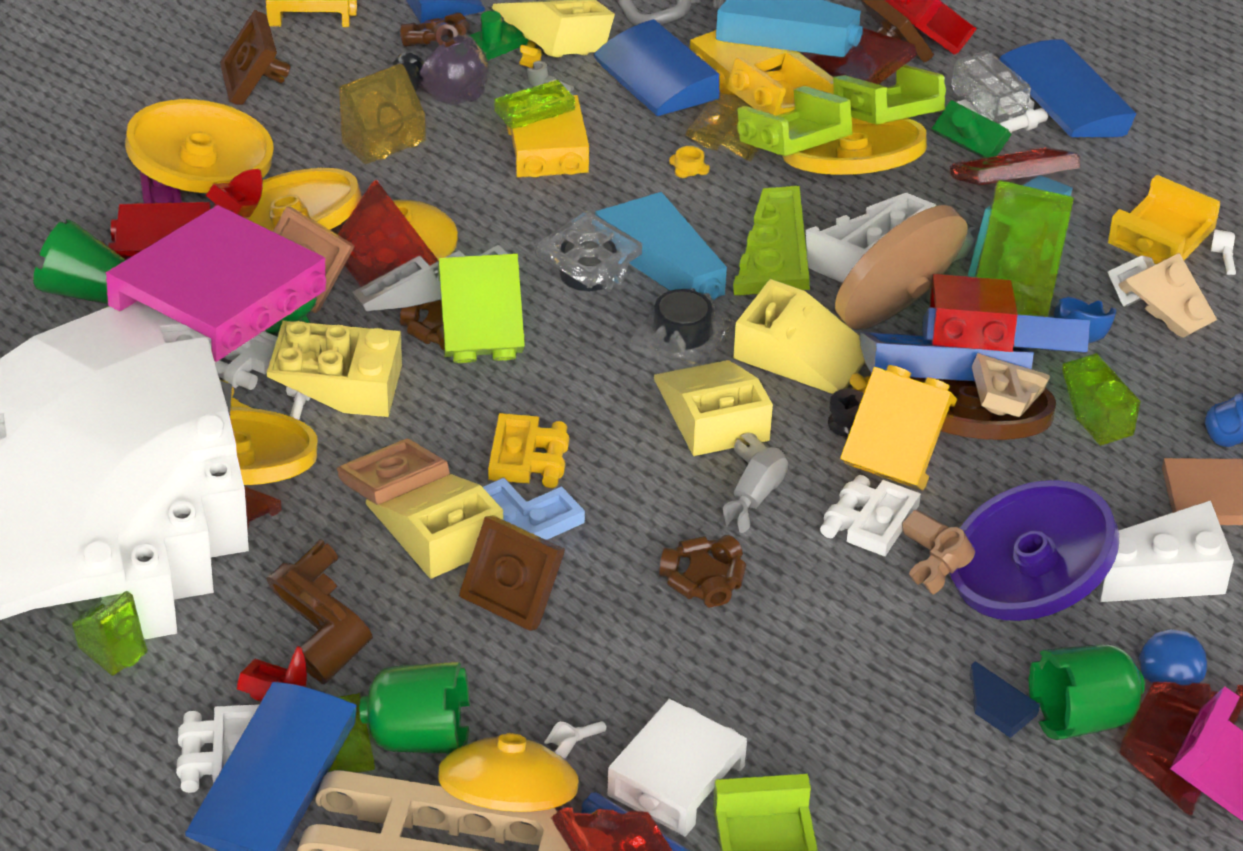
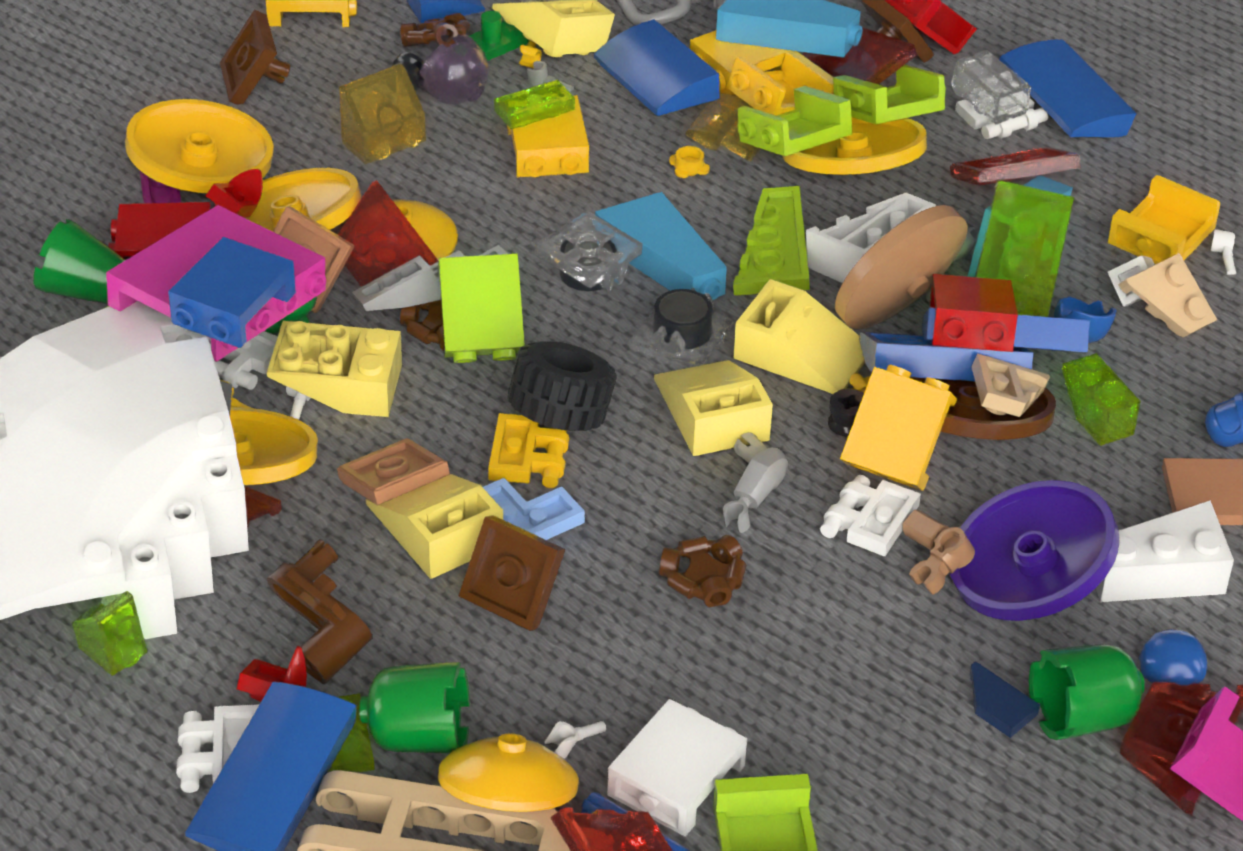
(229, 289): none -> blue panel
(561, 386): none -> black tyre
(971, 130): green tile -> none

